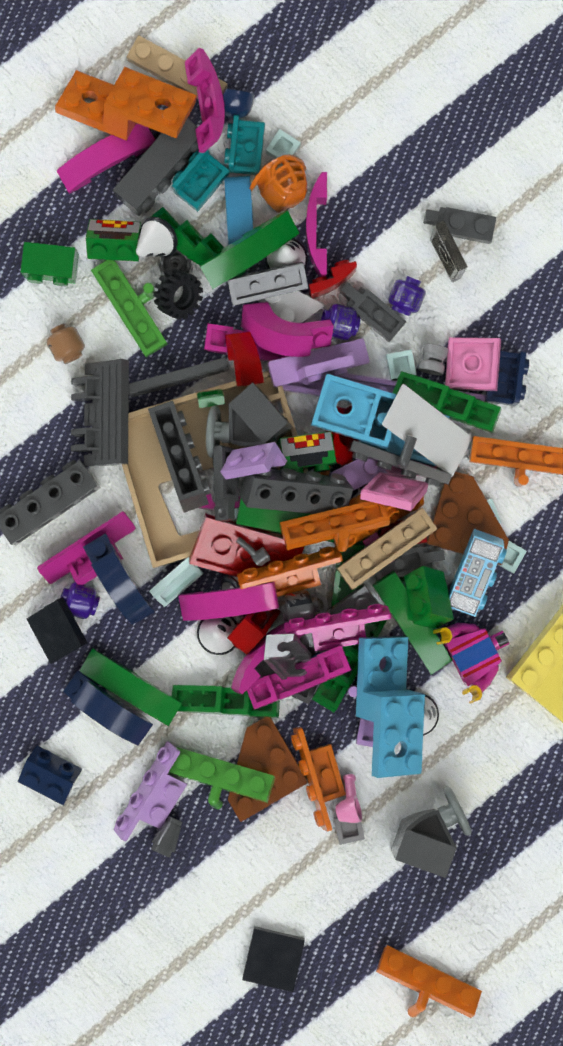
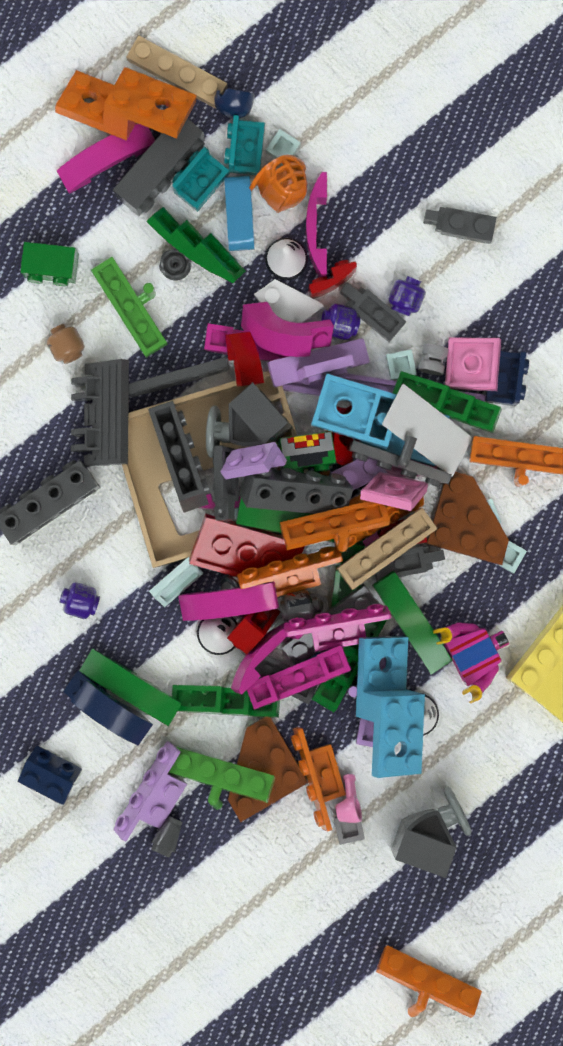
(56, 630): black tile -> none
(74, 557): dark pink bracket -> none
(112, 240): green brick -> none
(117, 580): dark blue arch -> none
(156, 238): white hat -> none
(168, 288): black tyre -> none
(203, 76): dark pink slope -> none
(210, 398): green tile -> none
(249, 249): green slope -> none
(260, 556): dark grey hand -> none
(267, 283): plate -> none
(273, 959): black tile -> none
(283, 654): flat silver hinge -> none
(428, 597): green brick -> none
(448, 251): clear smoke tile -> none
(476, 572): brick -> none

